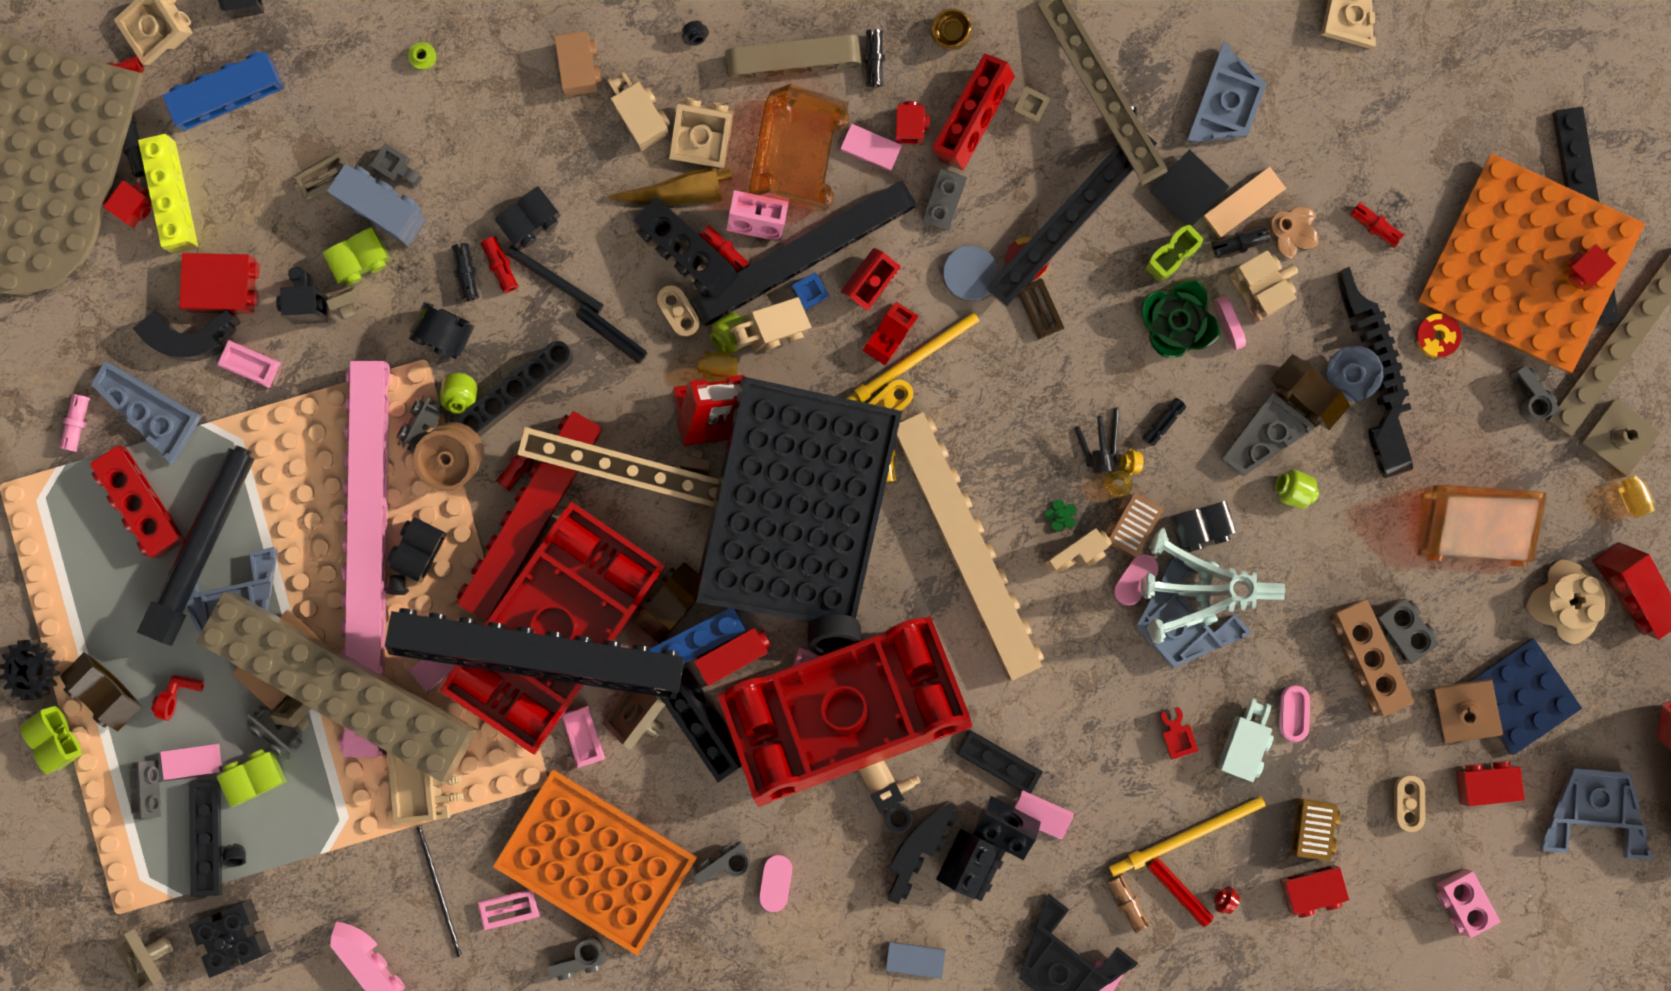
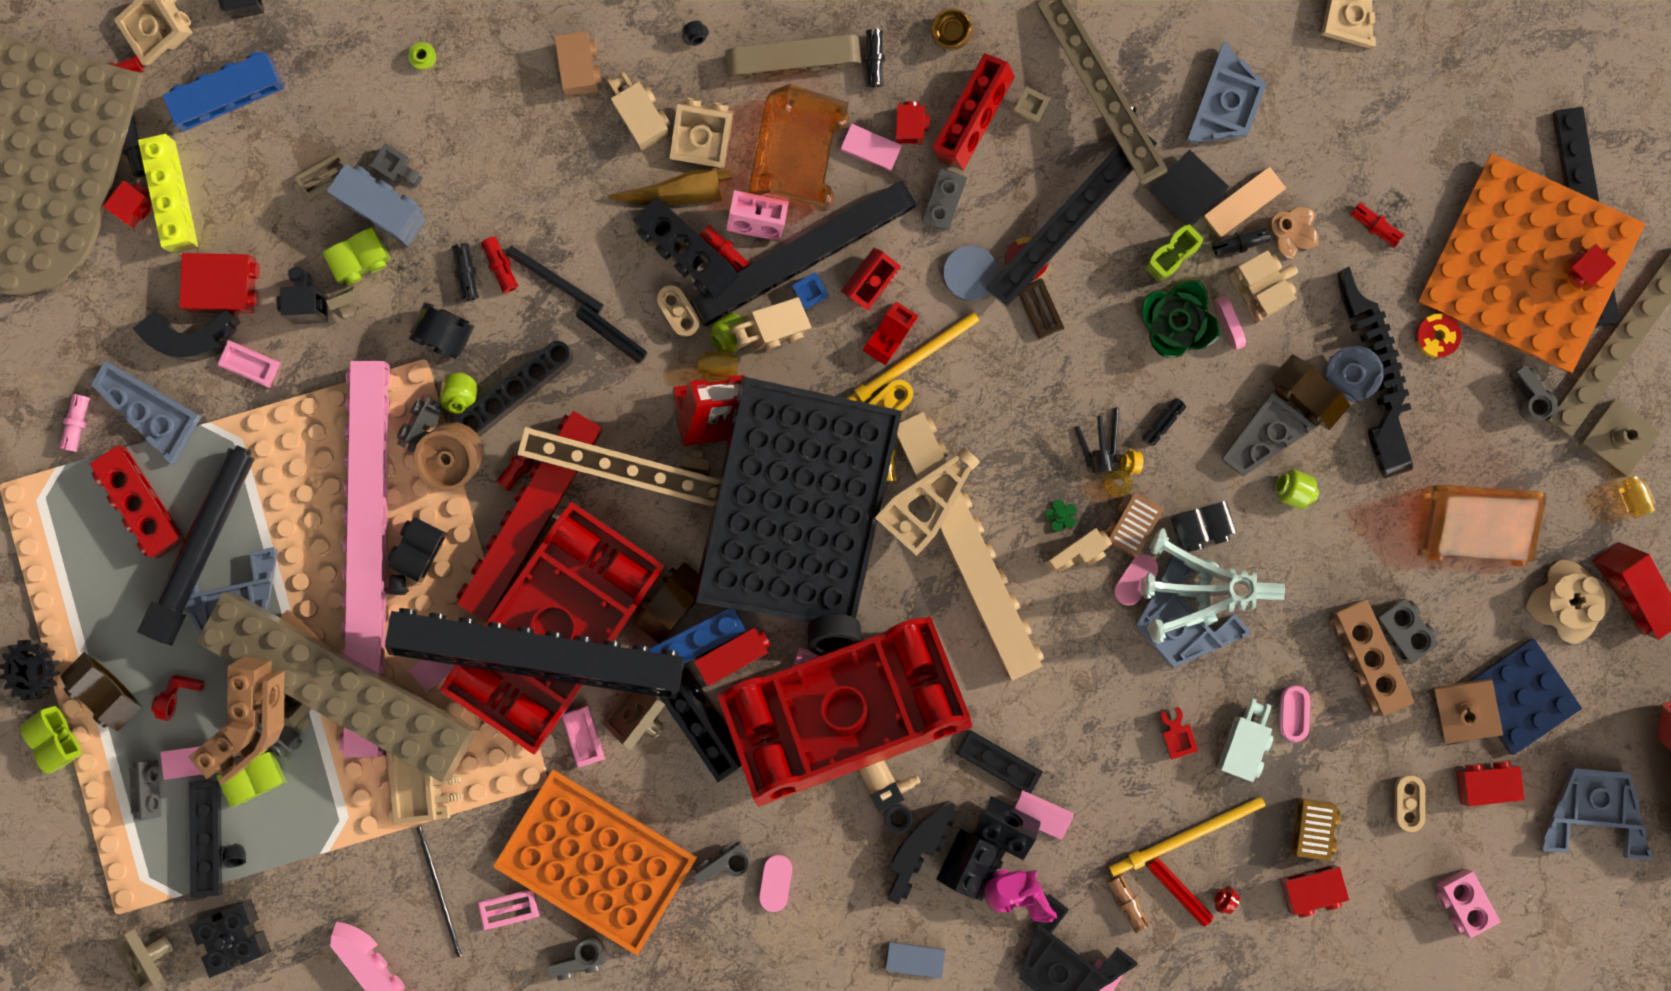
(251, 698): none -> medium nougat brick
(527, 218): black brick -> none
(904, 525): none -> tan plate
(1018, 890): none -> dark pink head

